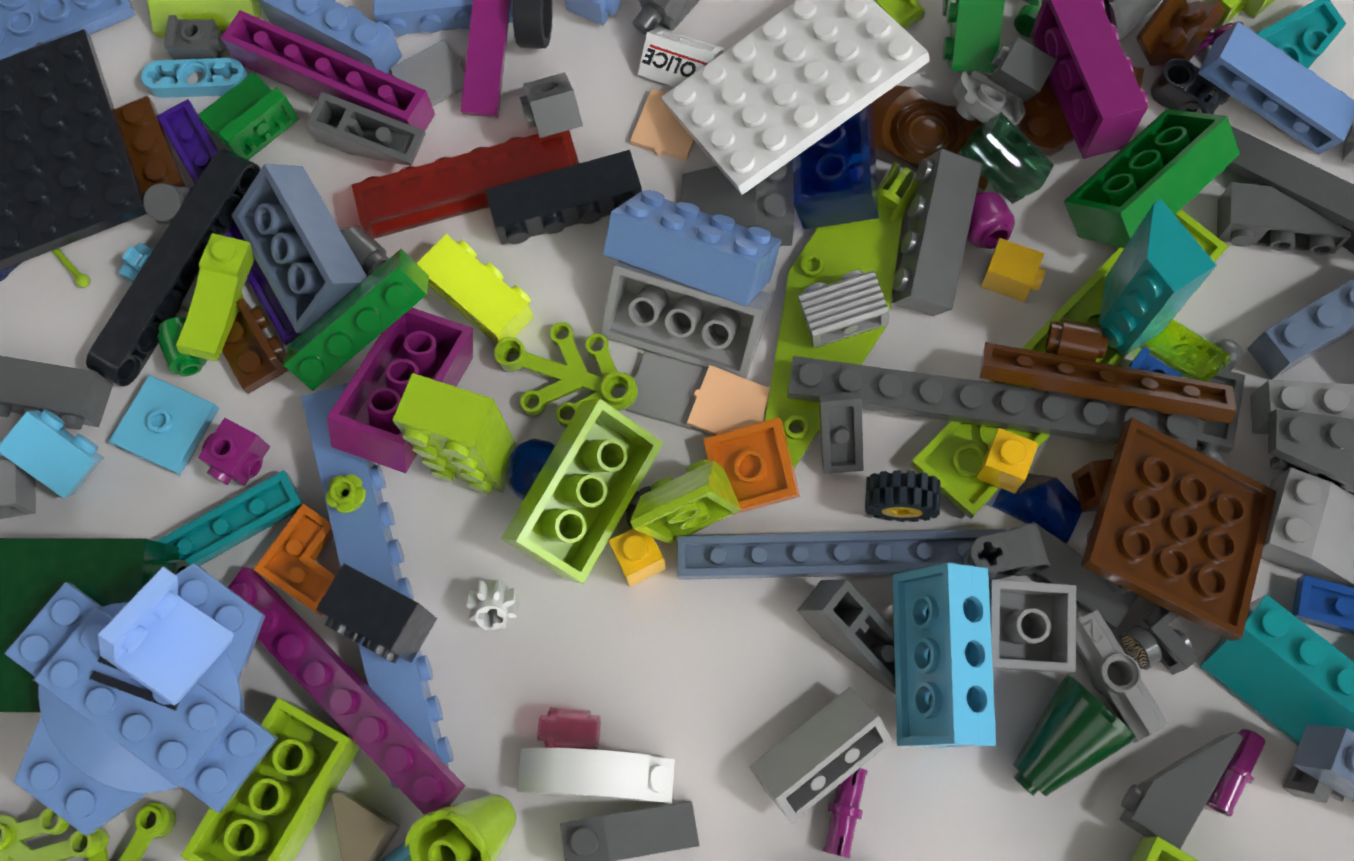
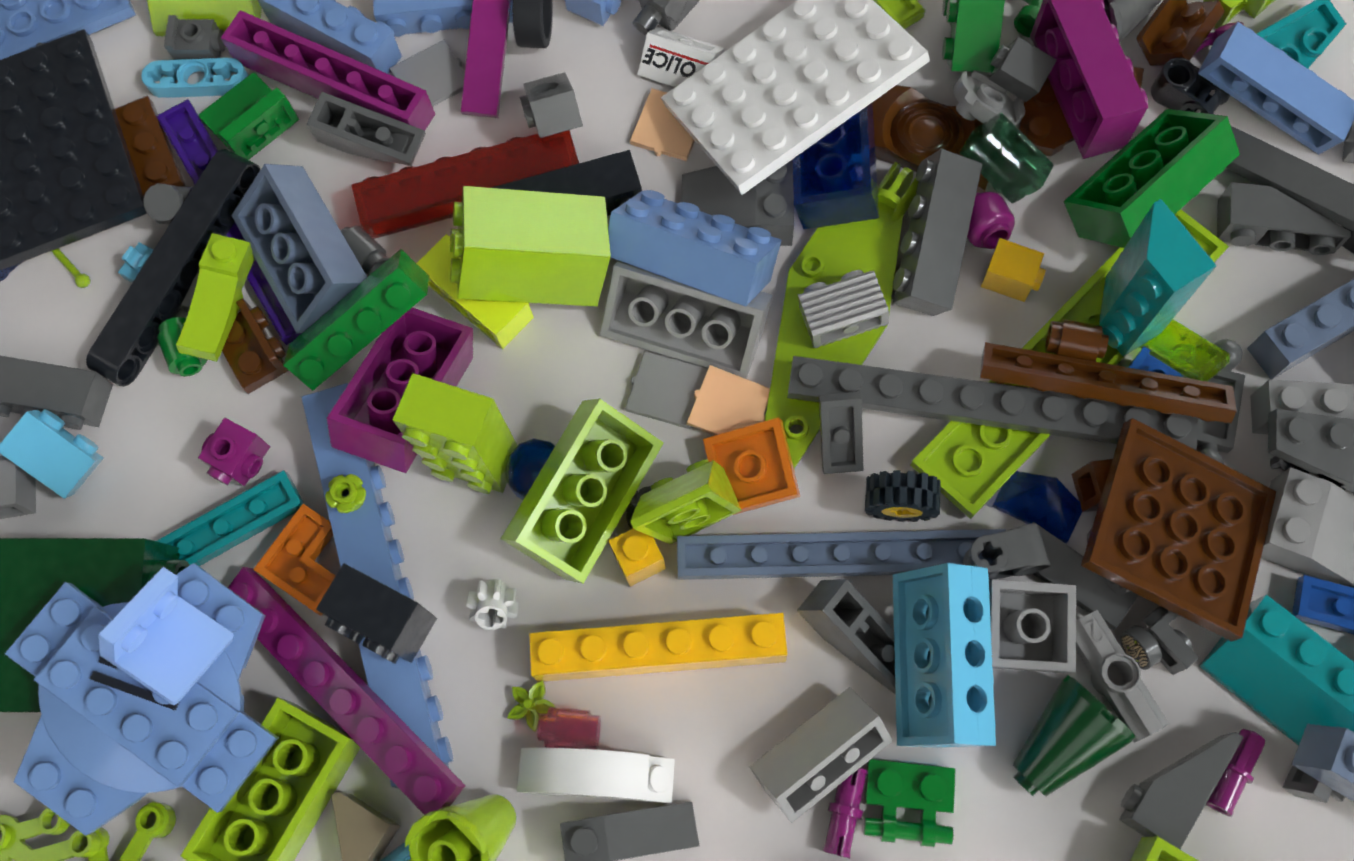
(164, 425): medium azure plate -> none
(529, 246): none -> lime brick
(530, 704): none -> lime plant
(572, 376): lime plant -> none
(658, 647): none -> yellow brick
(909, 787): none -> green plate
(1007, 460): yellow brick -> none

